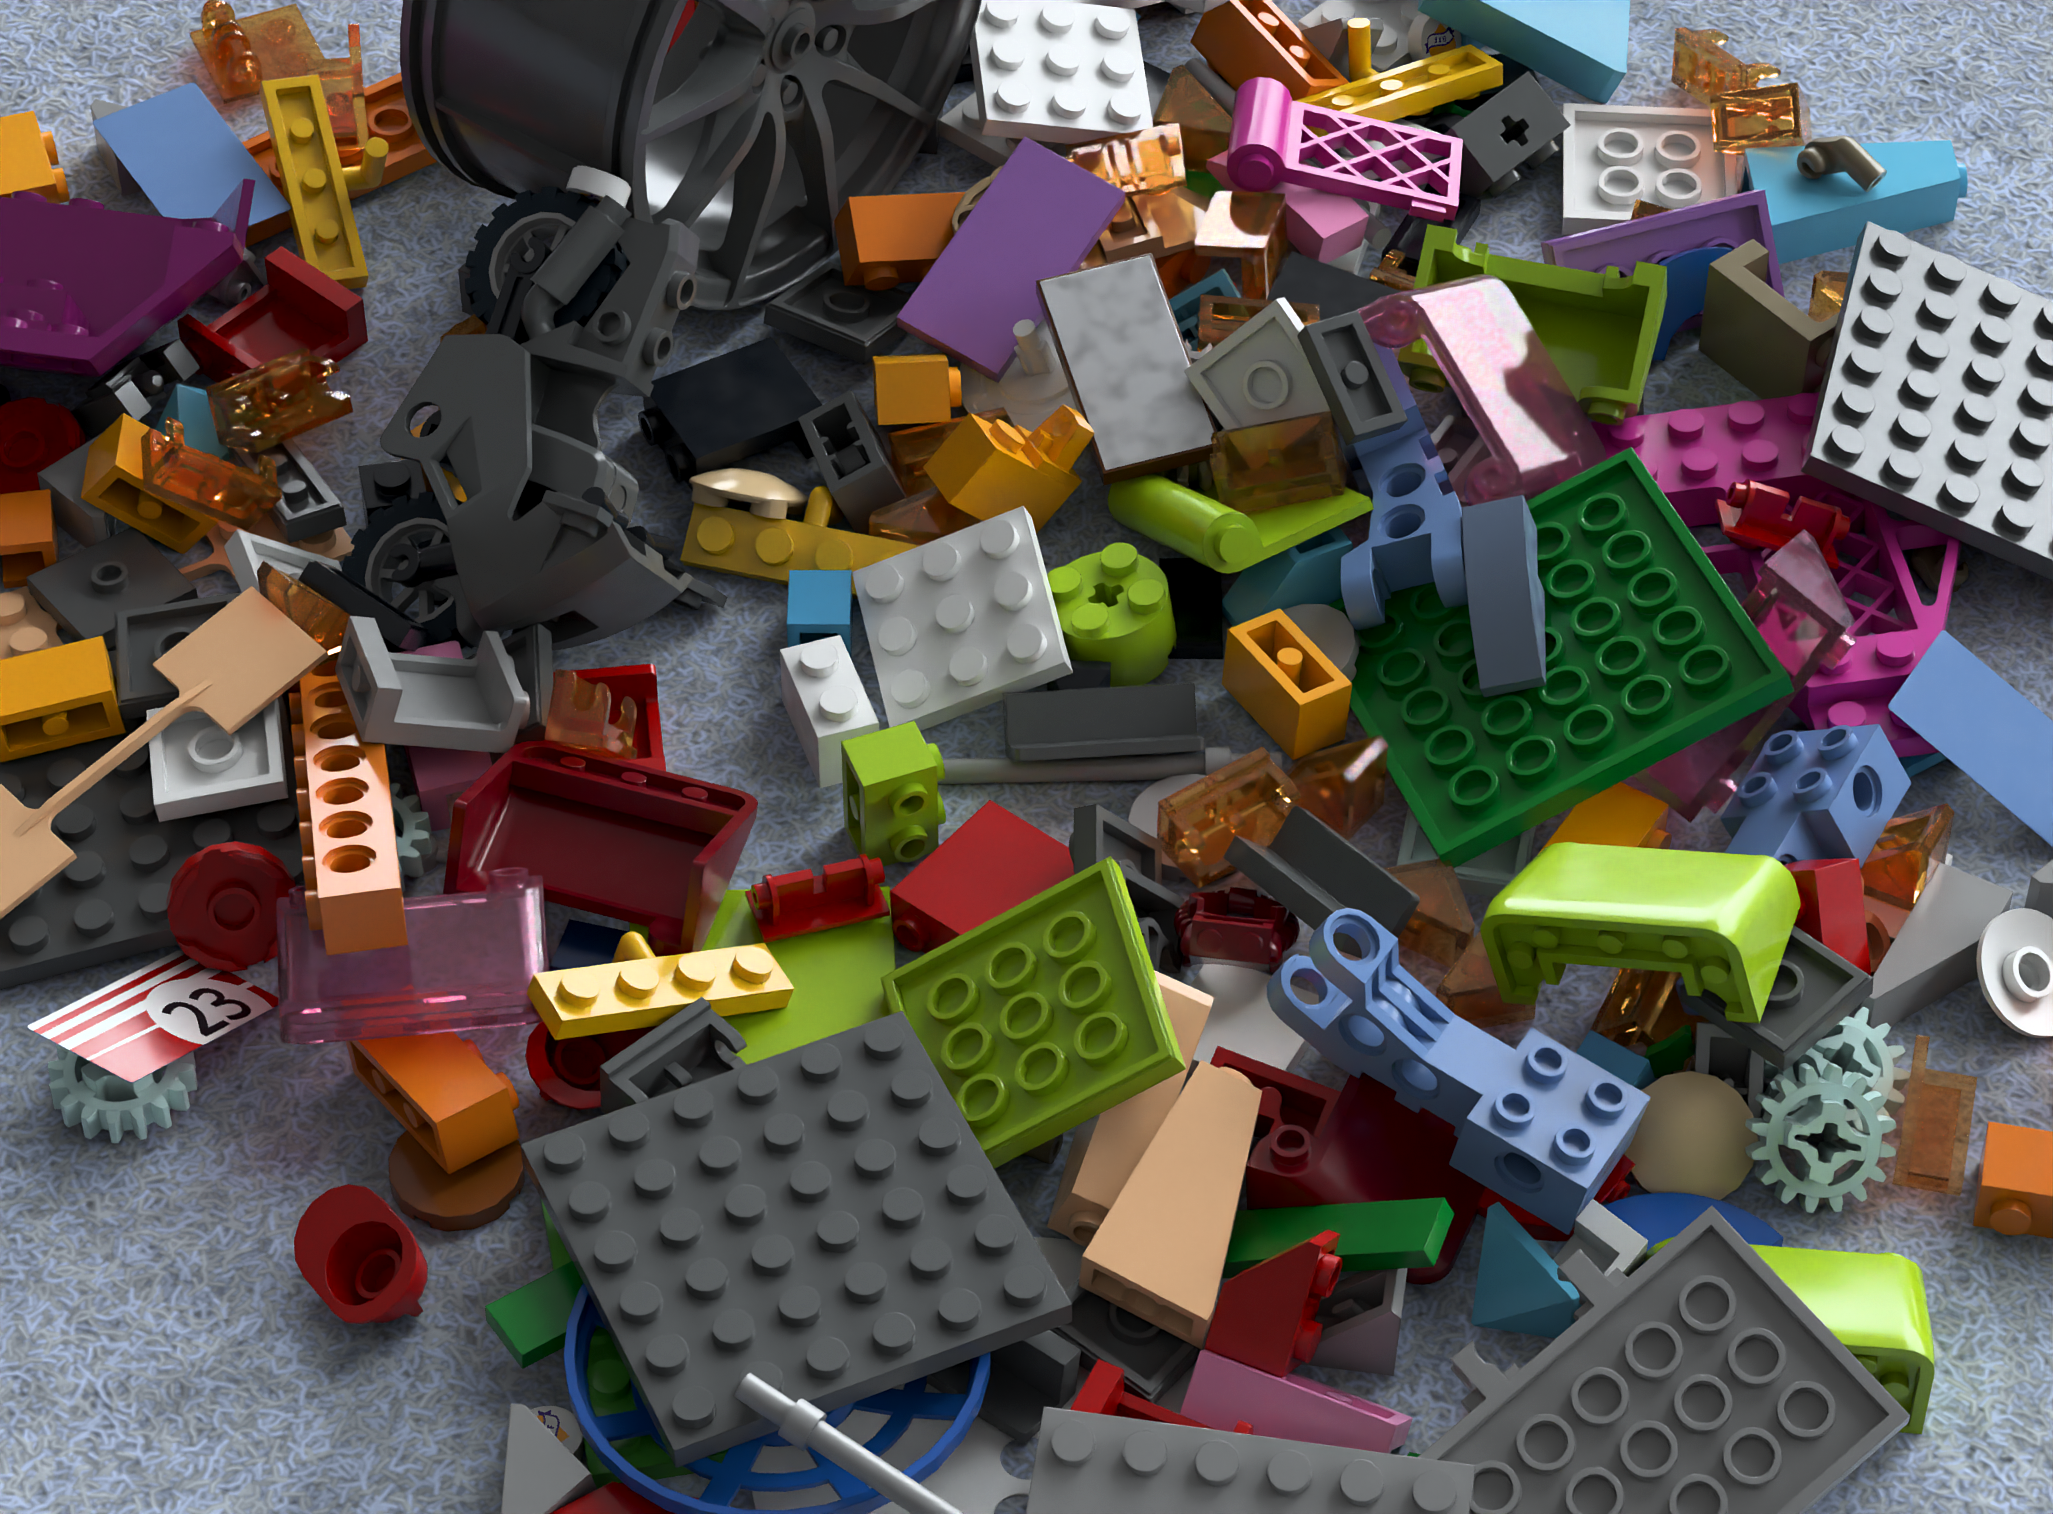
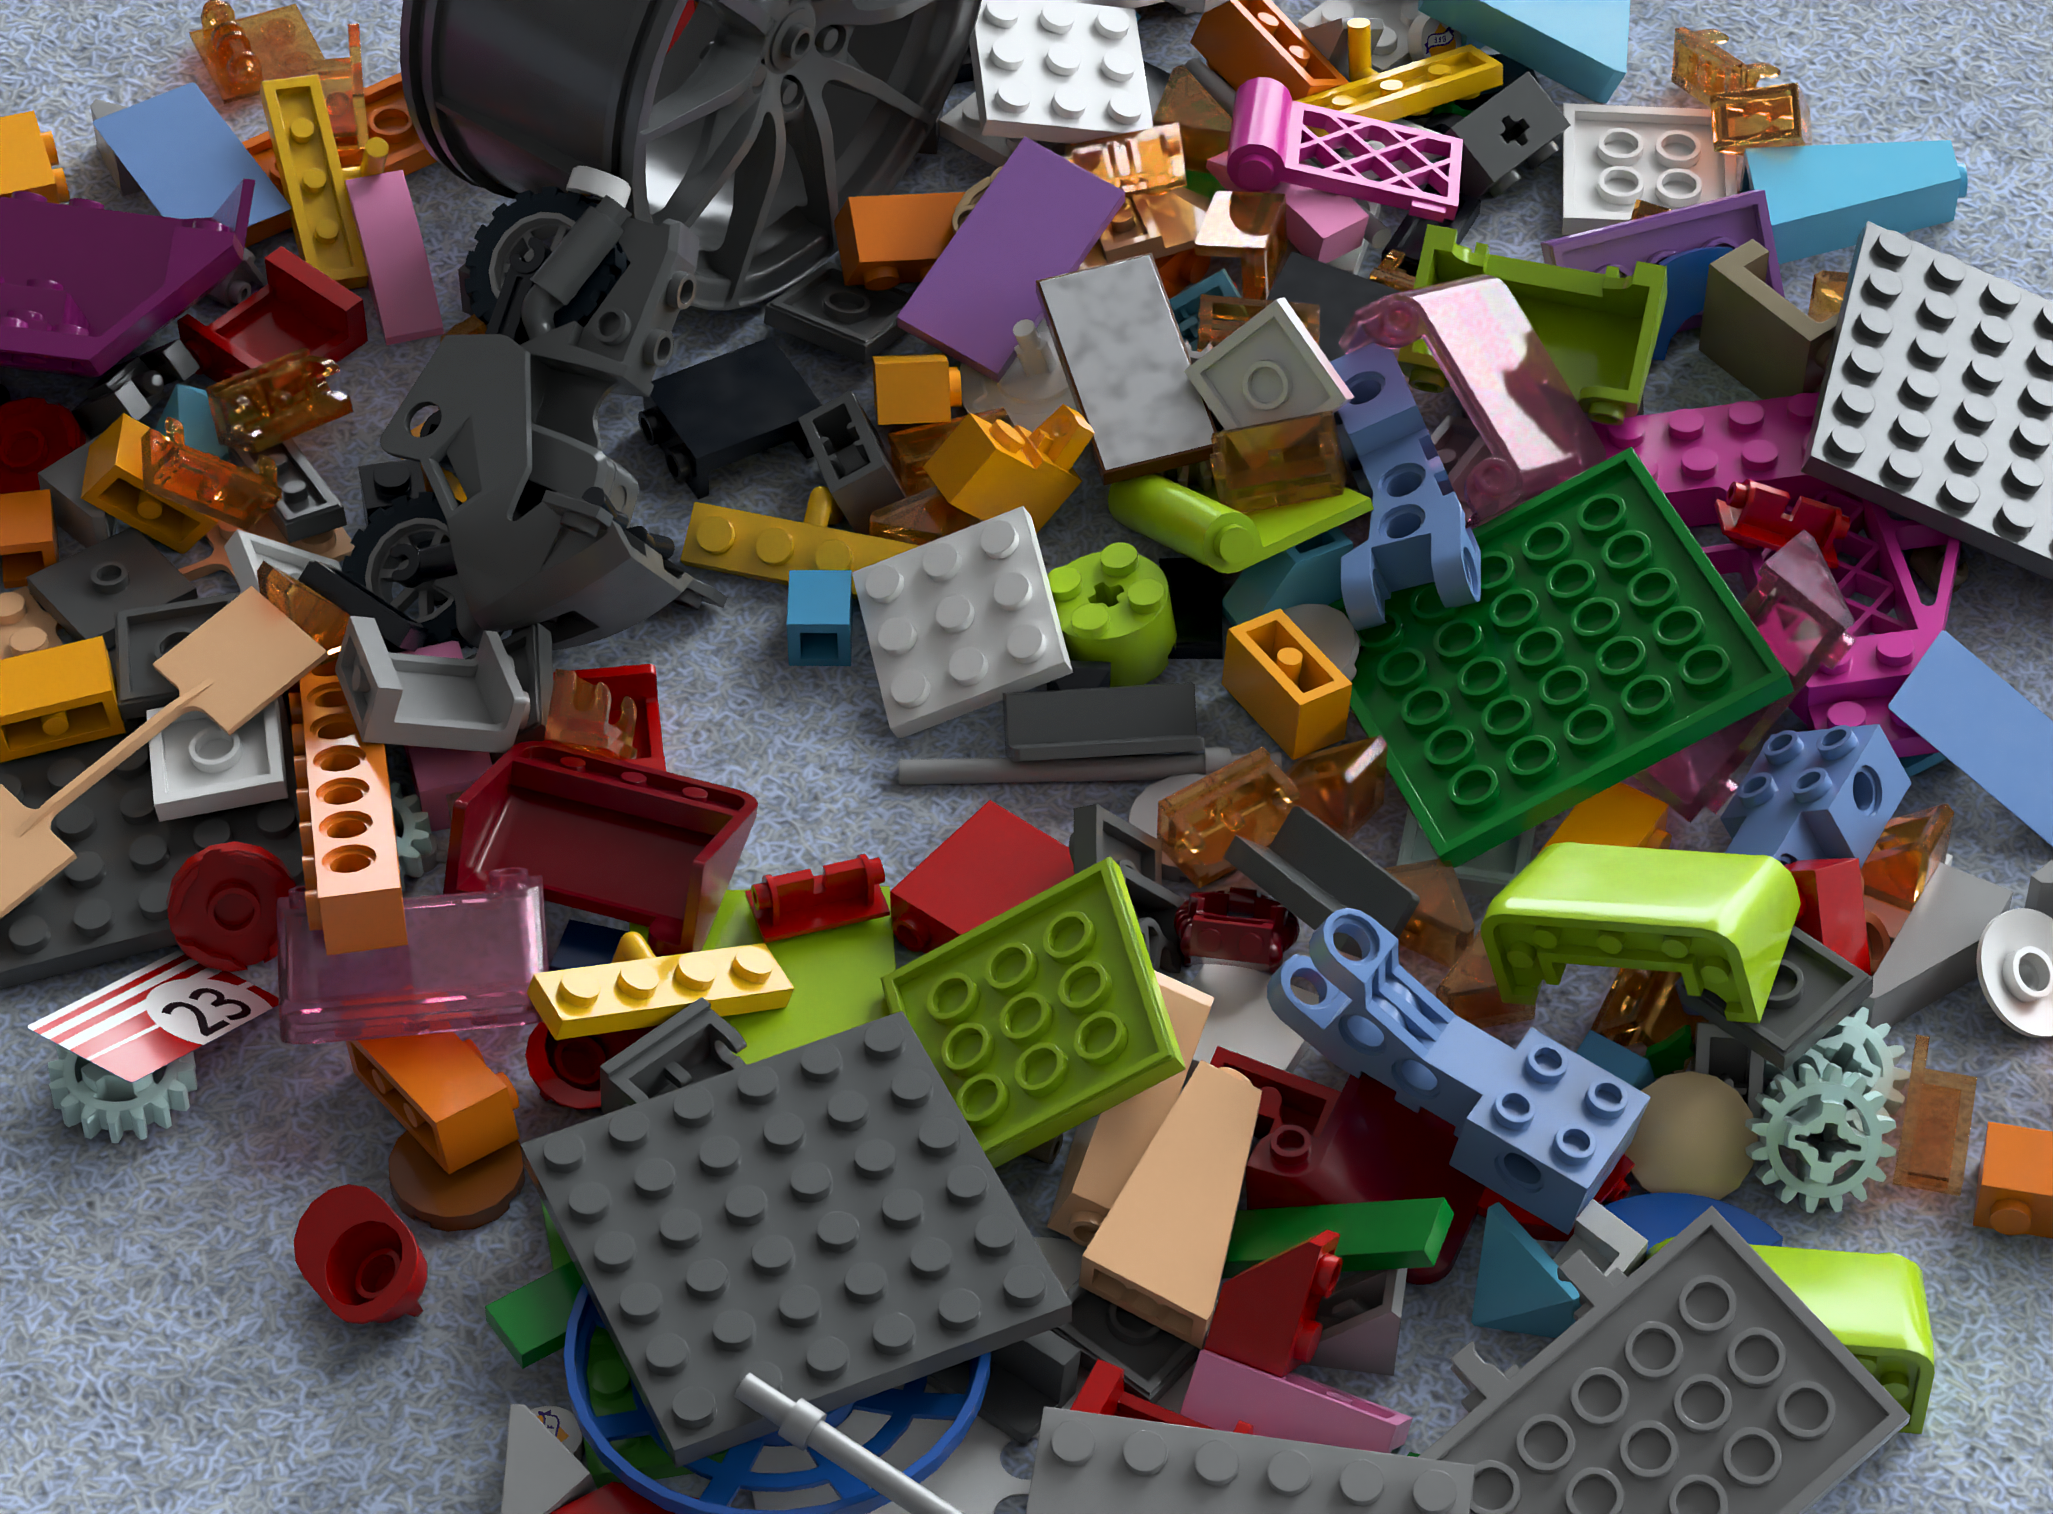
(394, 257): none -> bright pink slope
(767, 493): tan dish -> none
(825, 703): white brick -> none
(892, 794): lime brick -> none
(1352, 377): dark grey plate -> none
(1504, 595): sand blue slope -> none
(1840, 155): dark tan arm -> none

